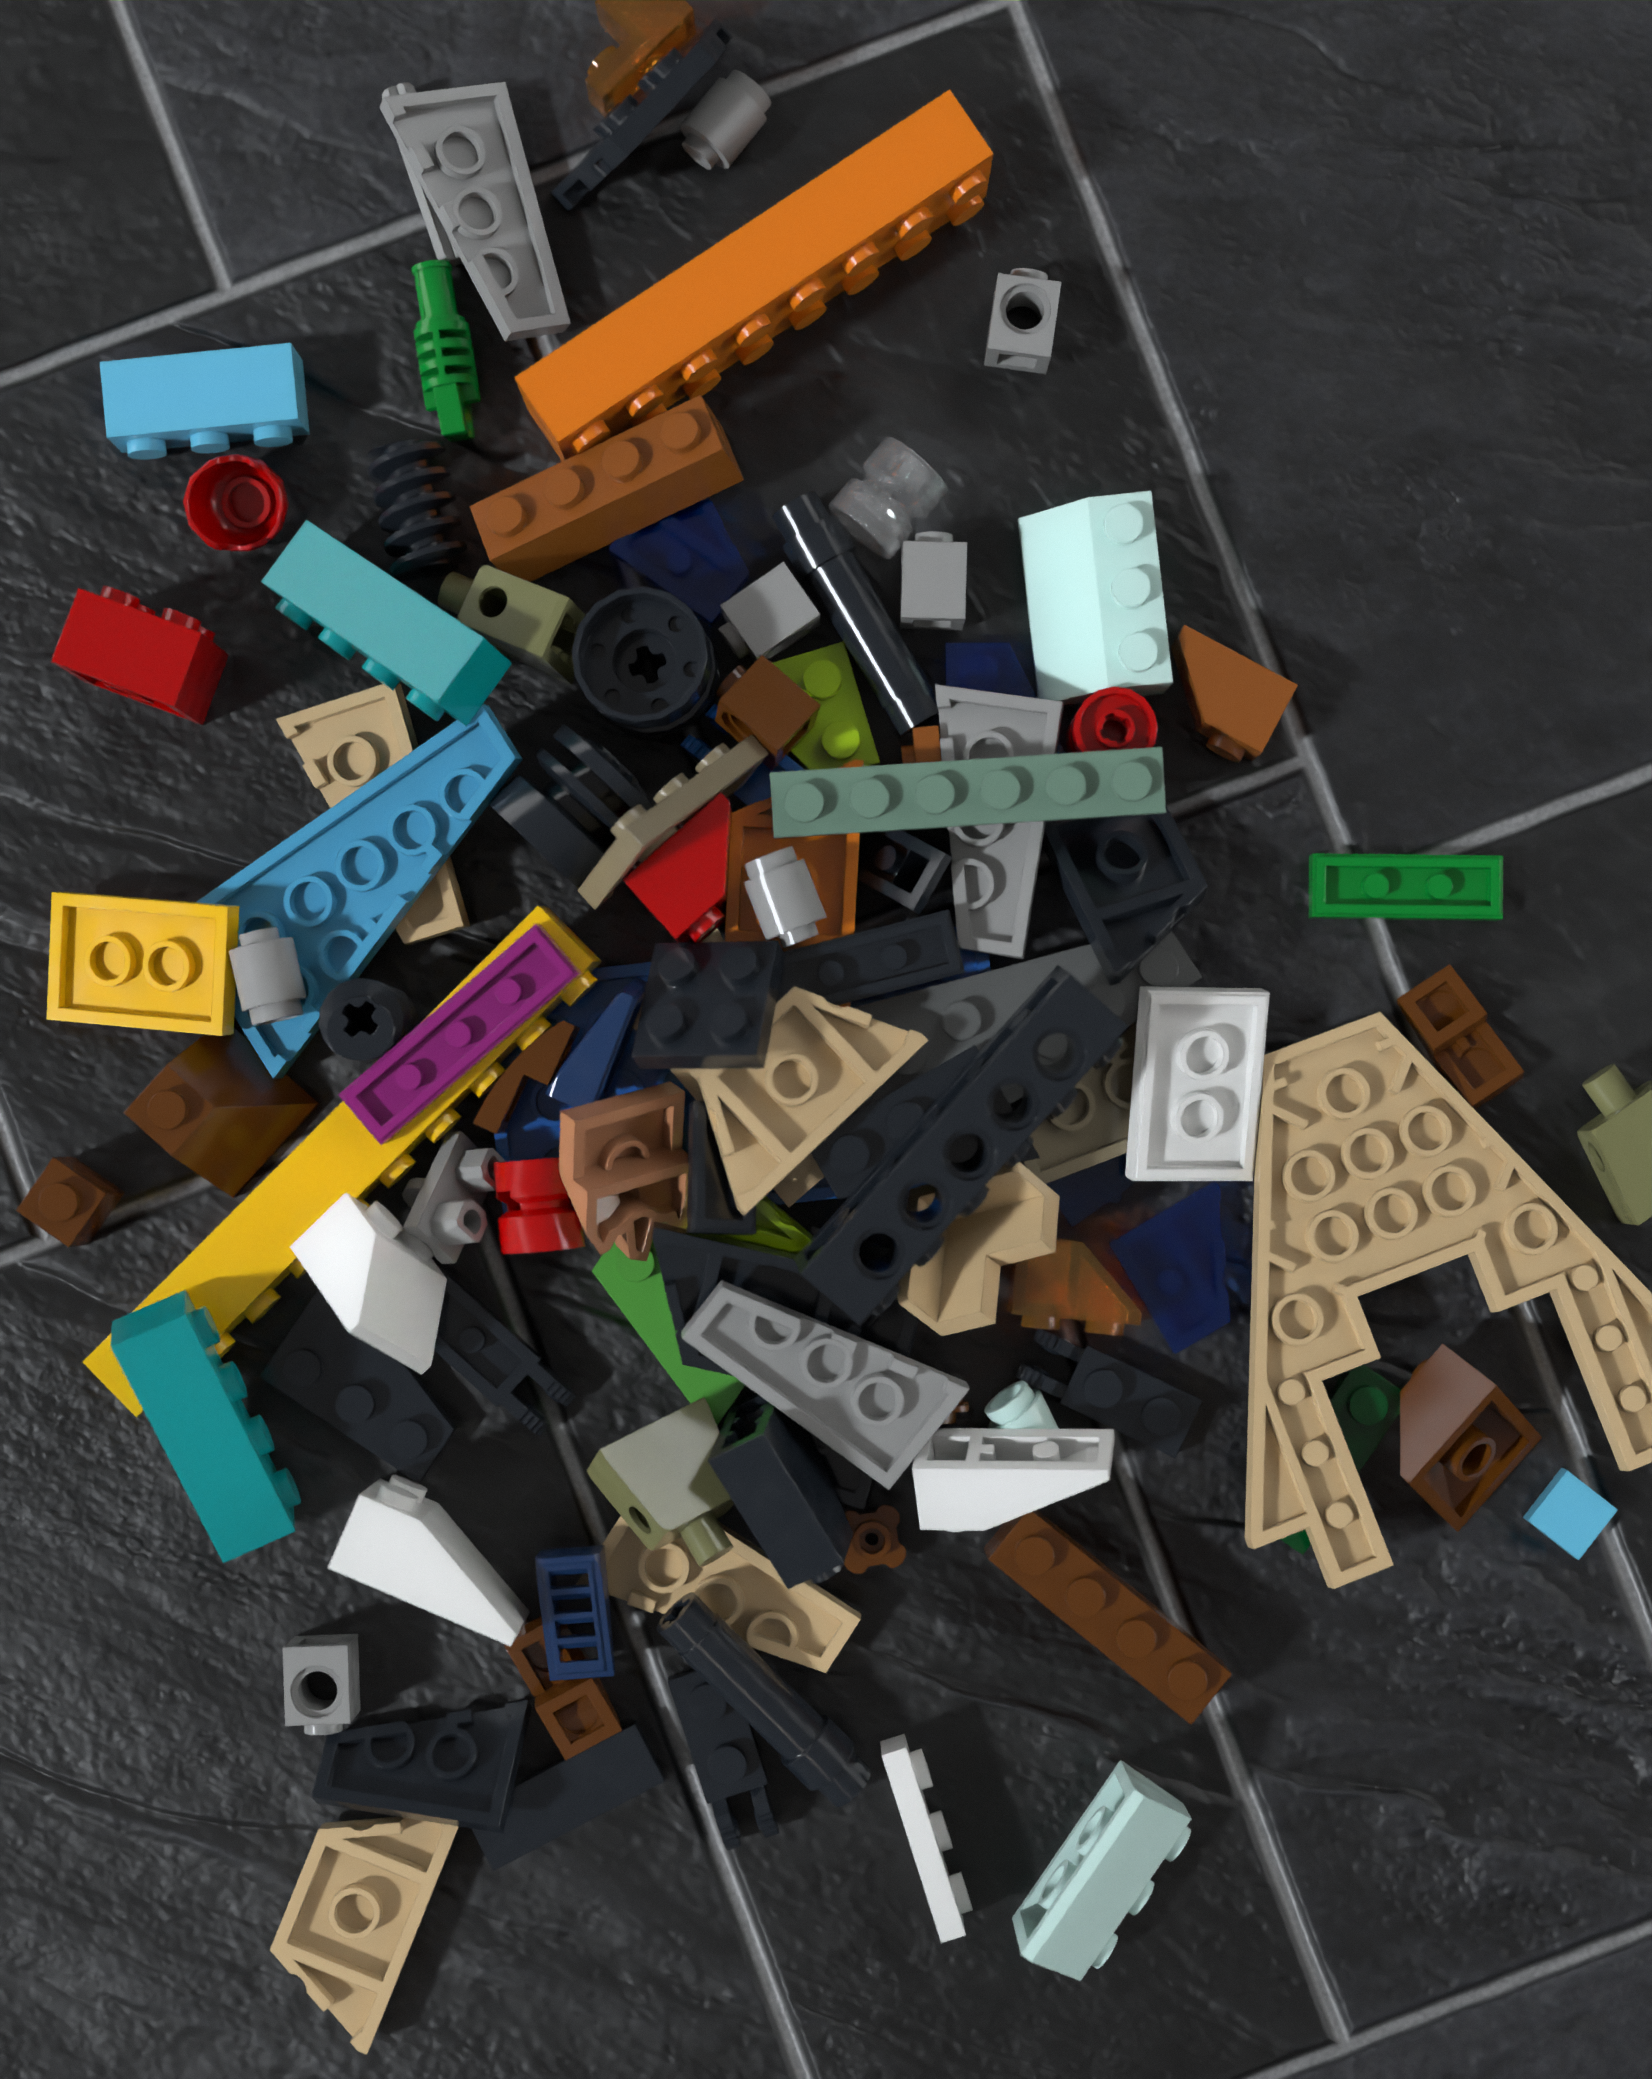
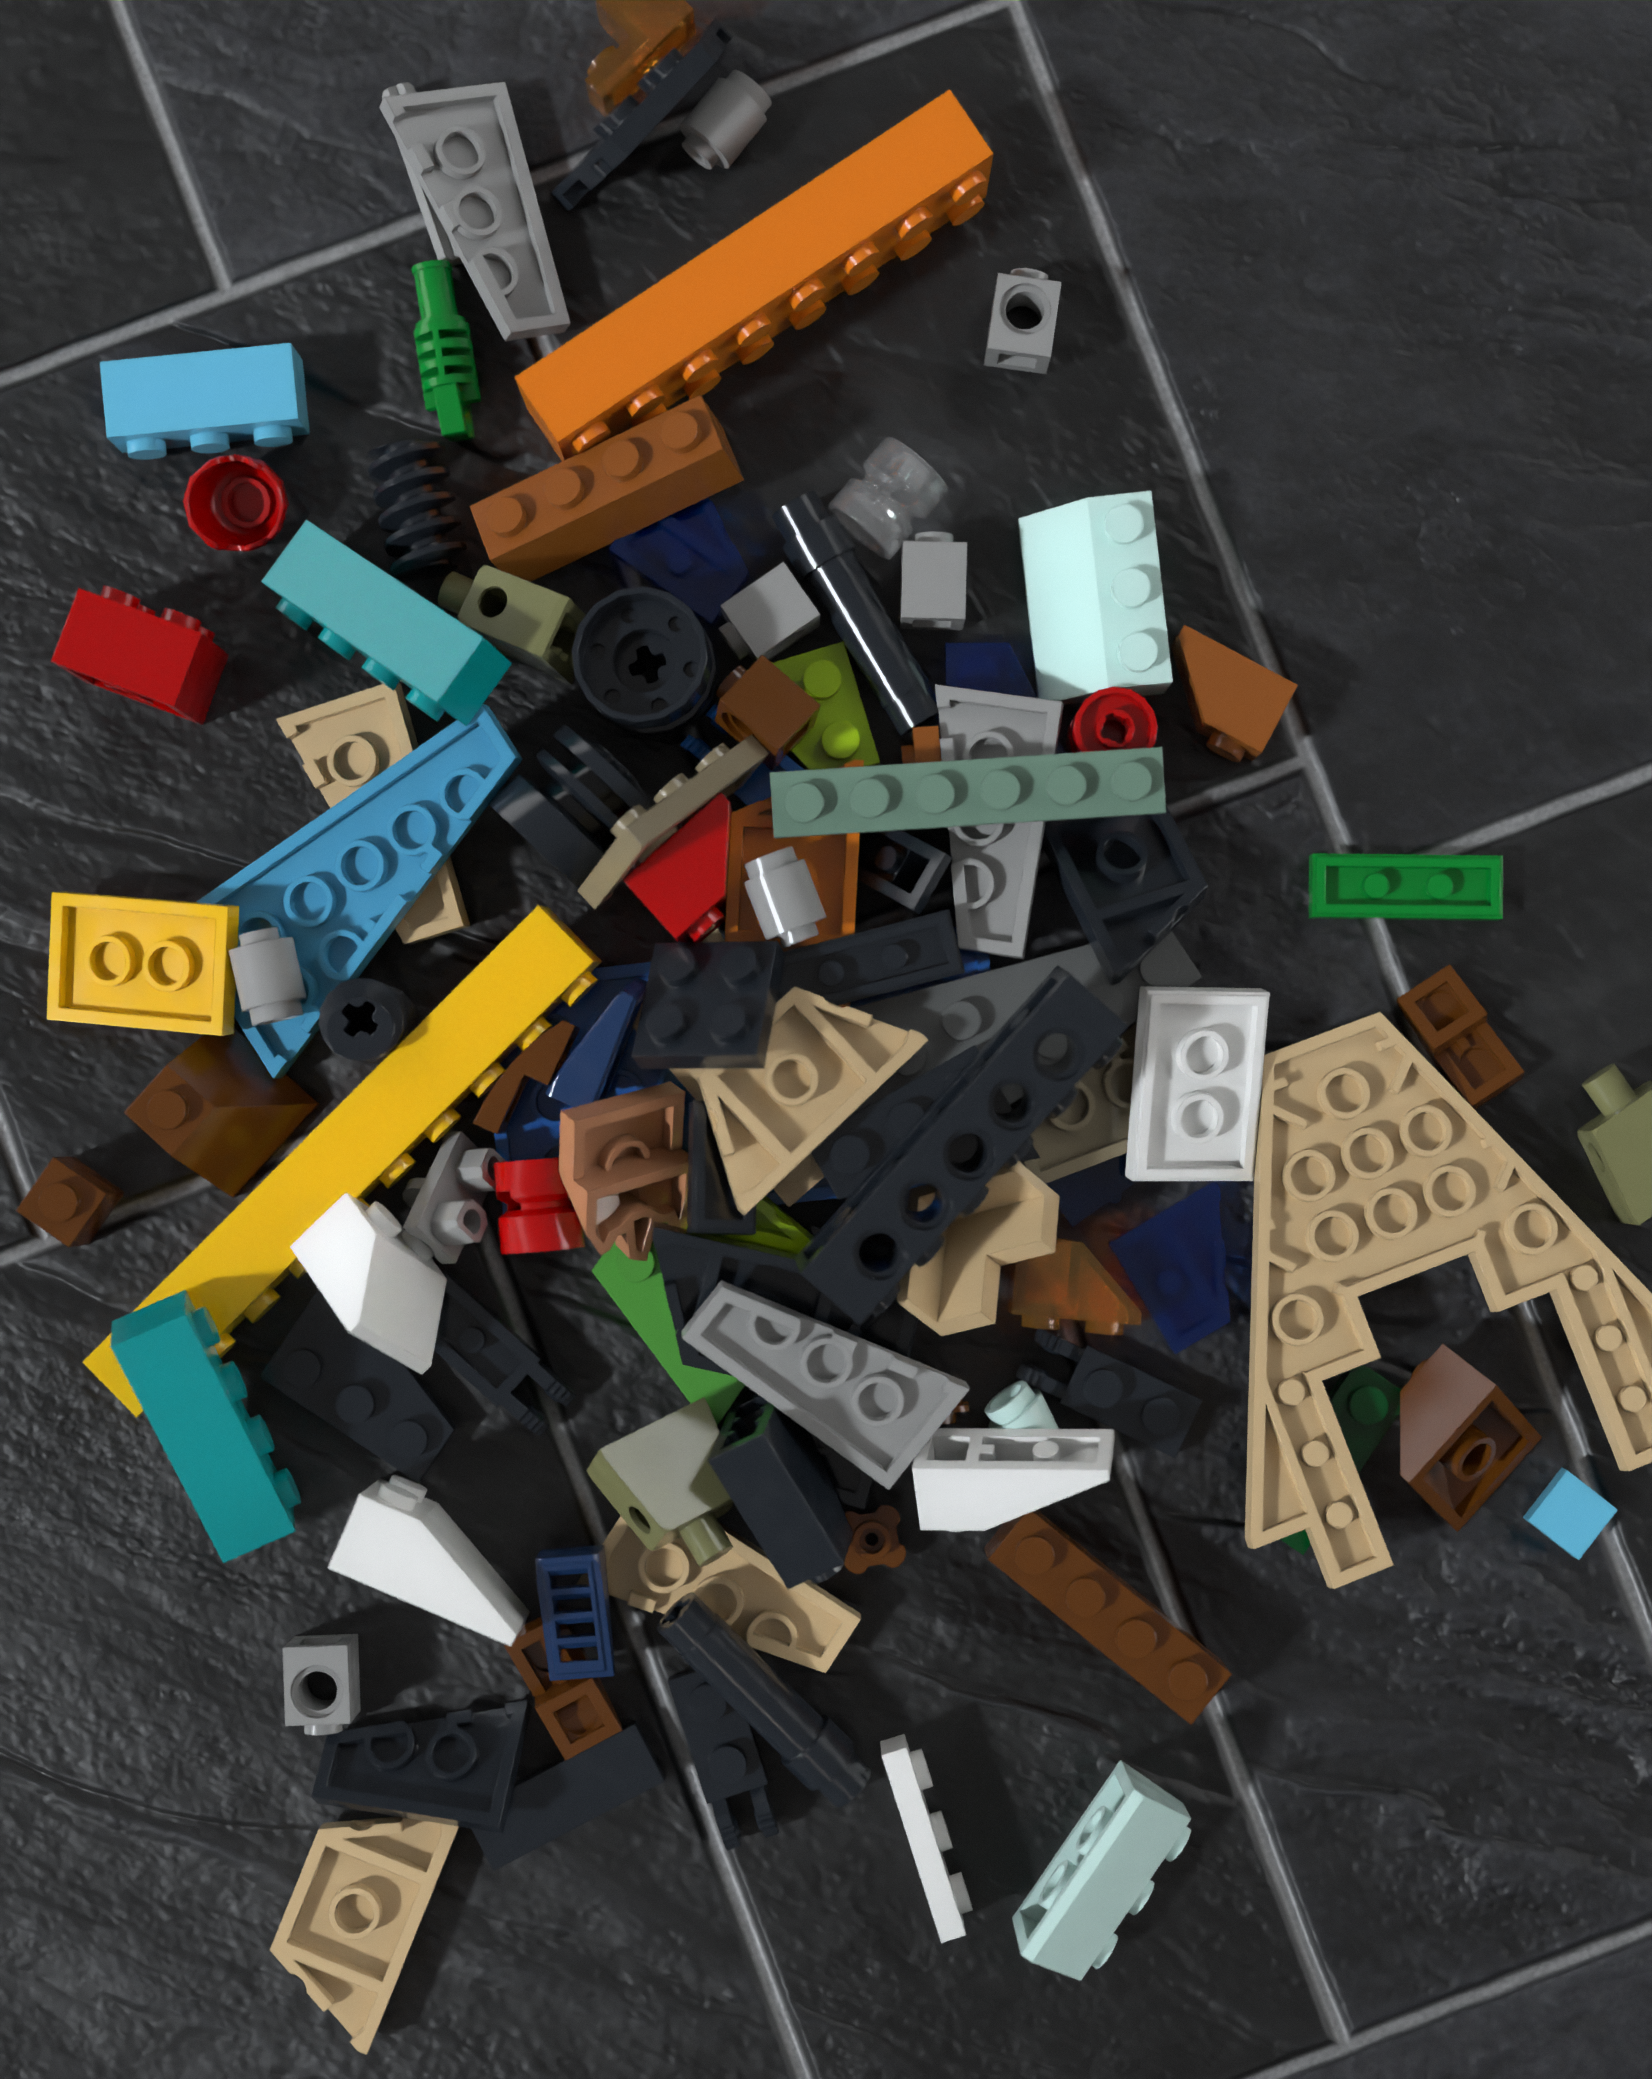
(460, 1034): magenta tile -> none

